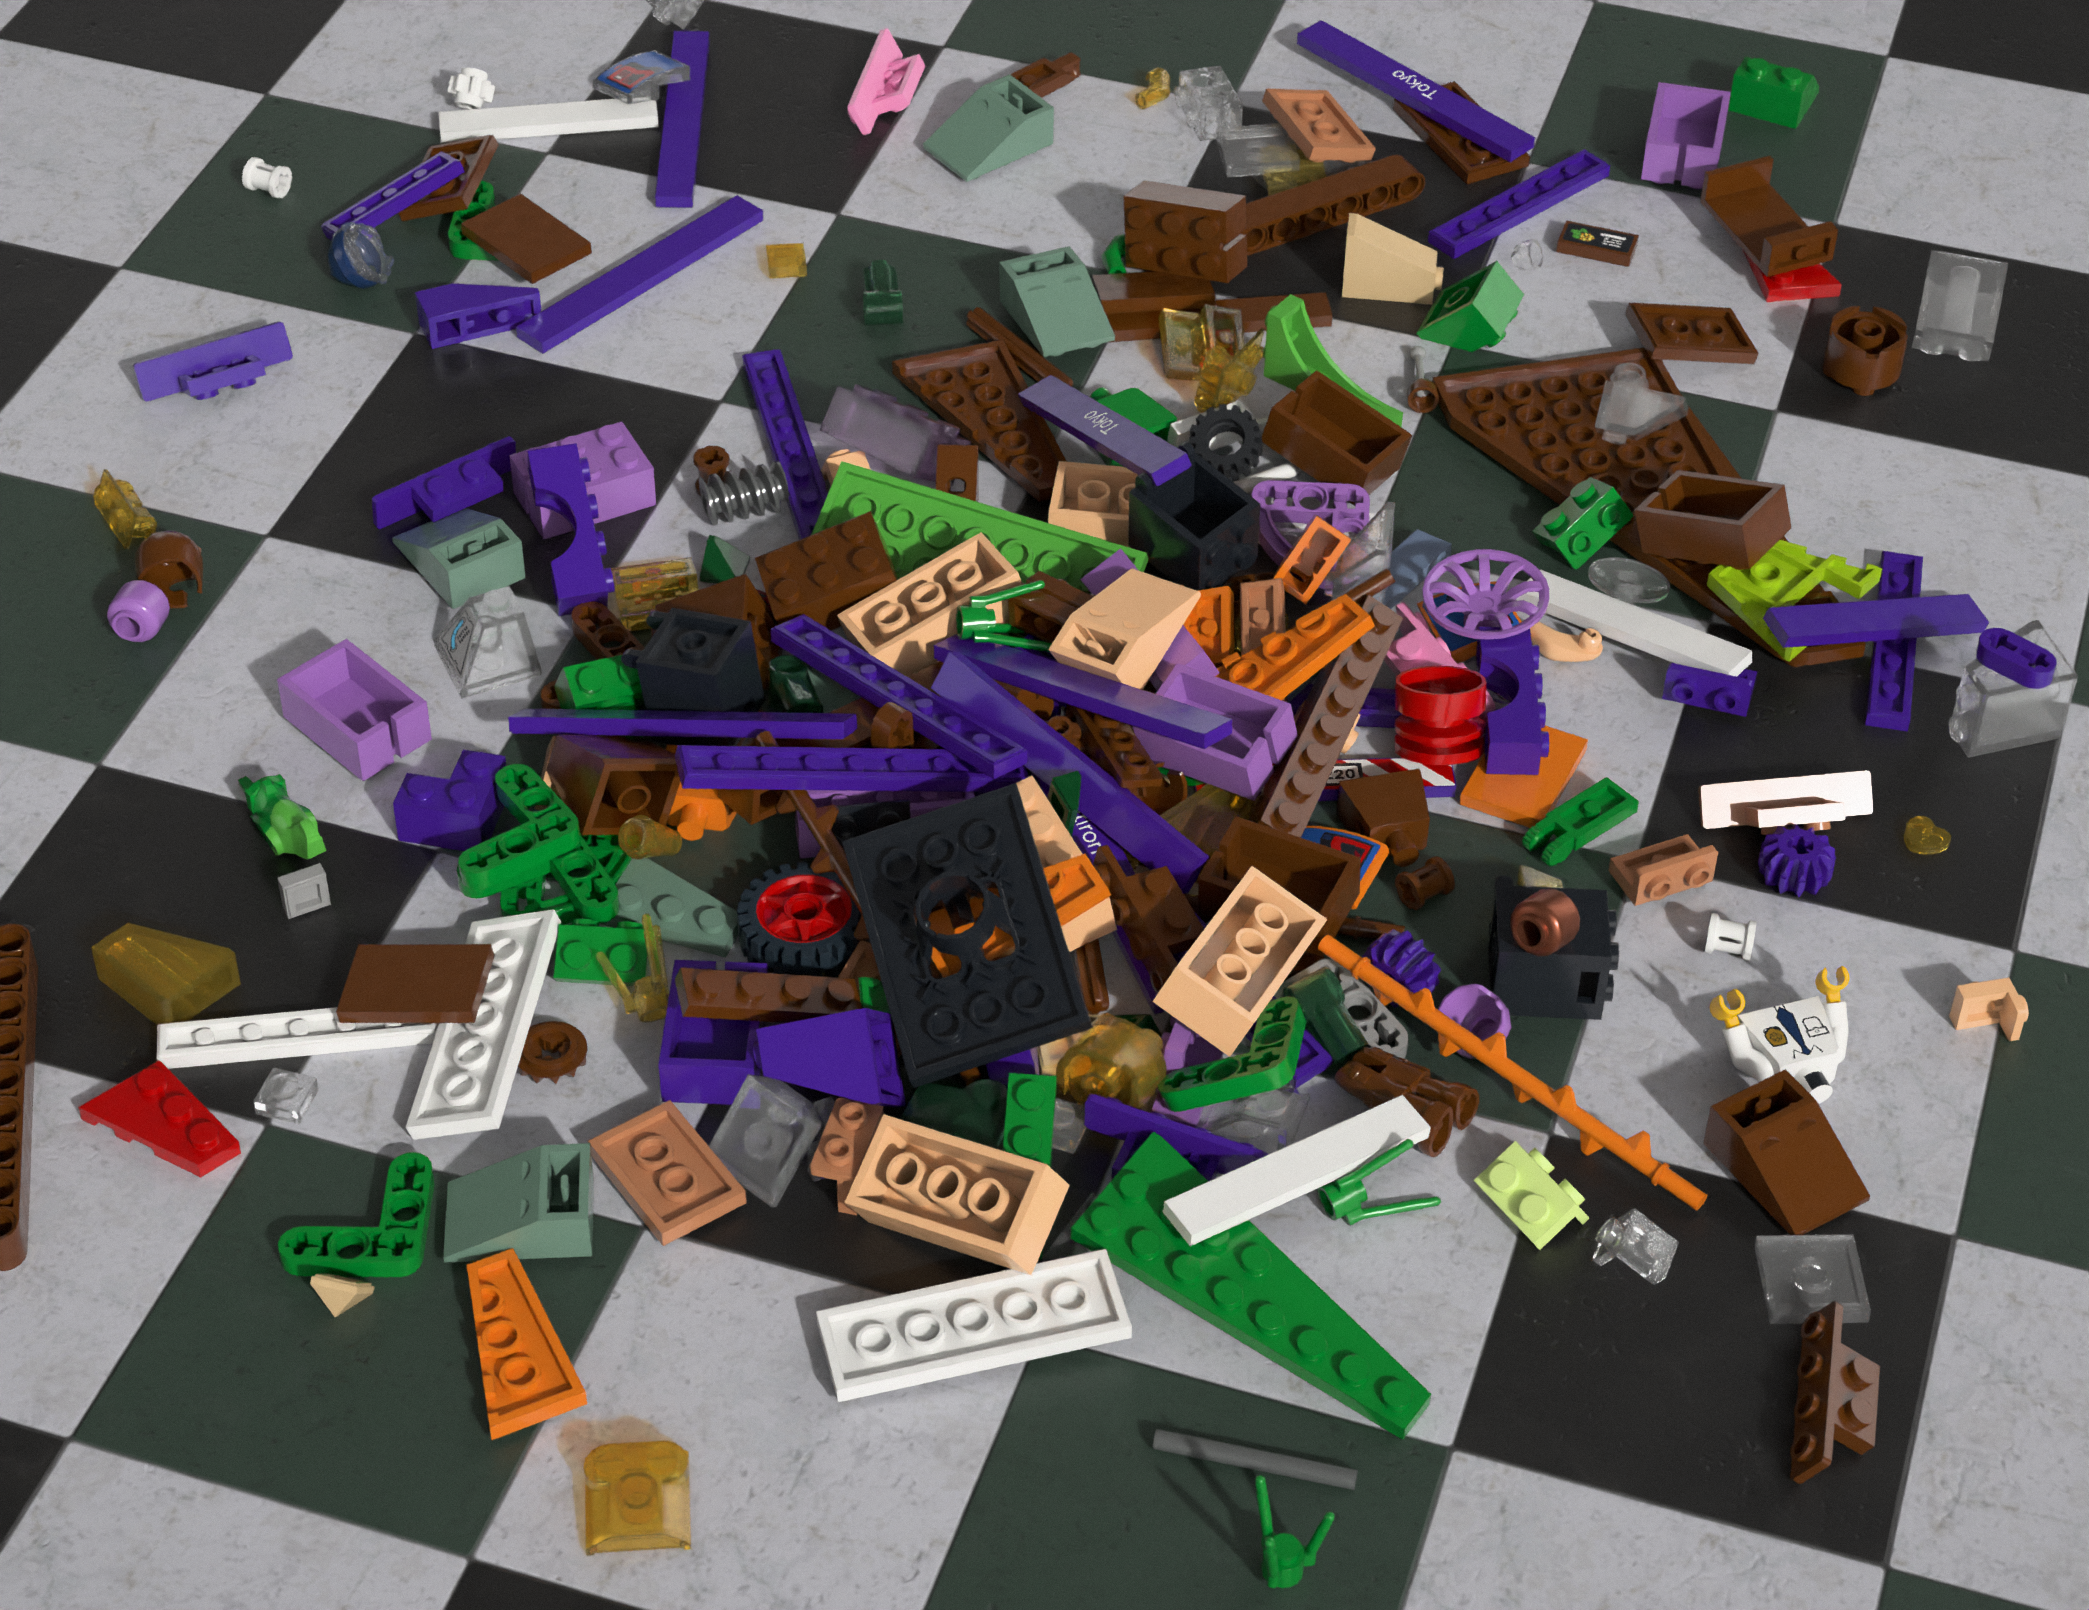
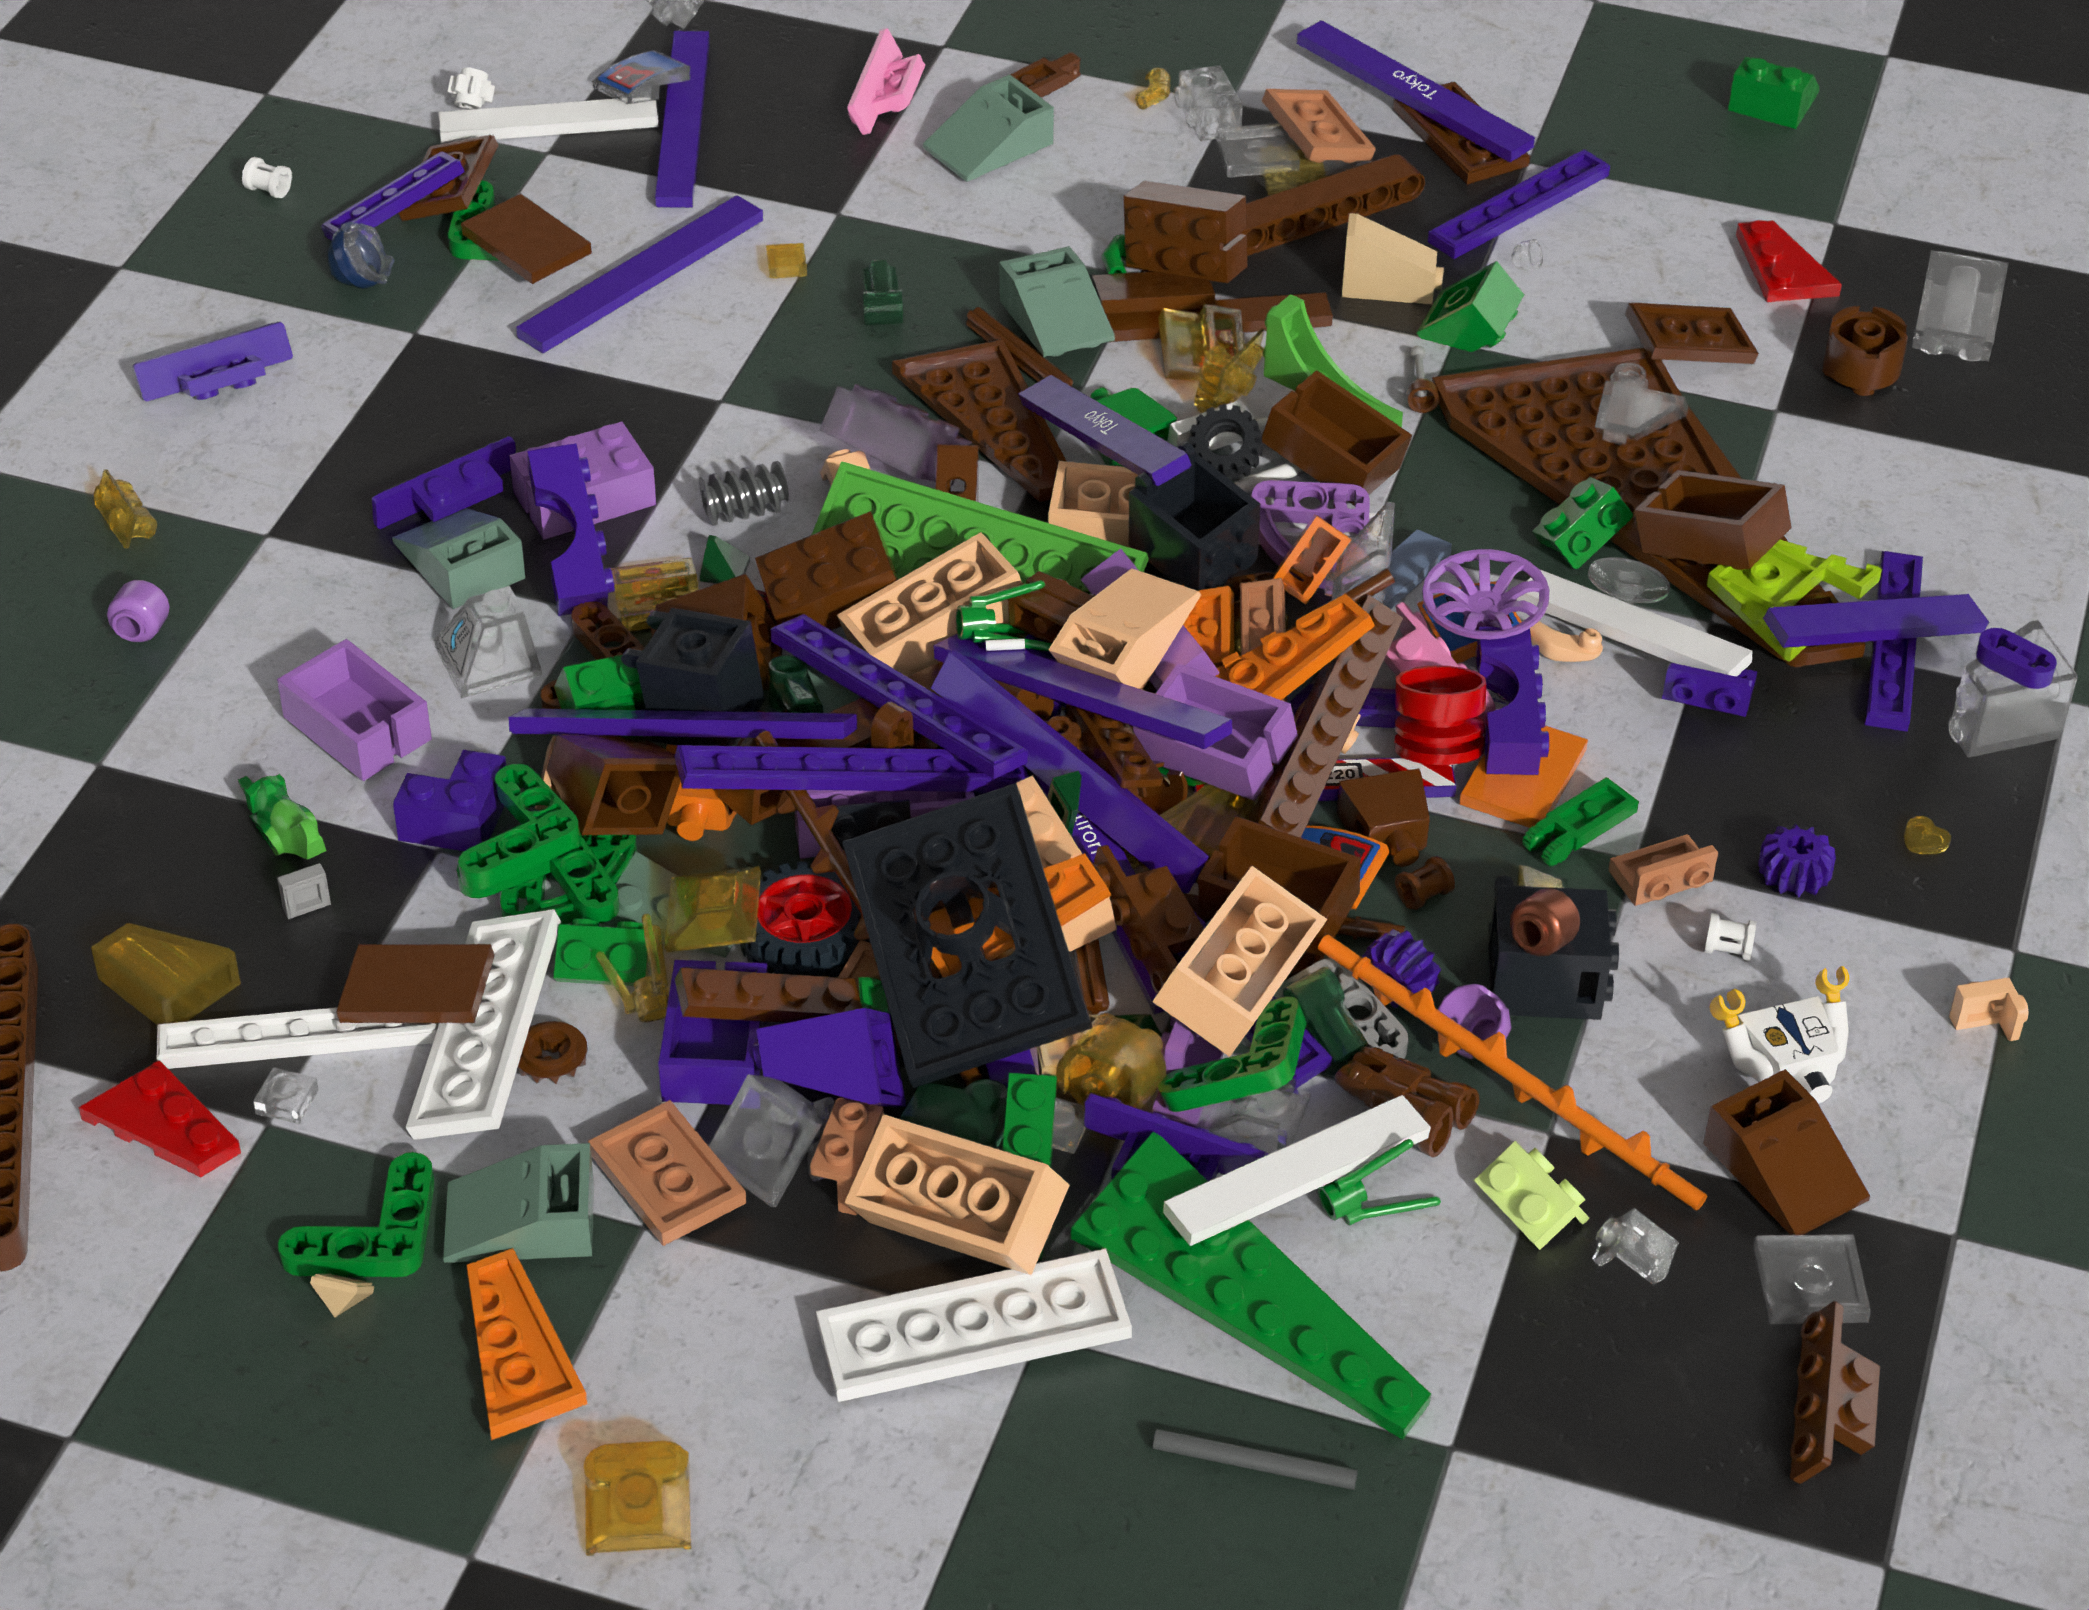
(170, 559): reddish brown helmet -> none
(472, 311): dark purple slope -> none
(647, 838): clear yellow cone -> none
(710, 461): reddish brown bush -> none
(713, 909): none -> clear yellow slope
(787, 436): dark purple tile -> none
(1005, 644): none -> white piece
(1283, 1553): green plant -> none
(1597, 243): tile -> none
(1685, 134): medium lavender piece -> none
(1762, 220): reddish brown panel -> none
(1786, 801): bracket -> none

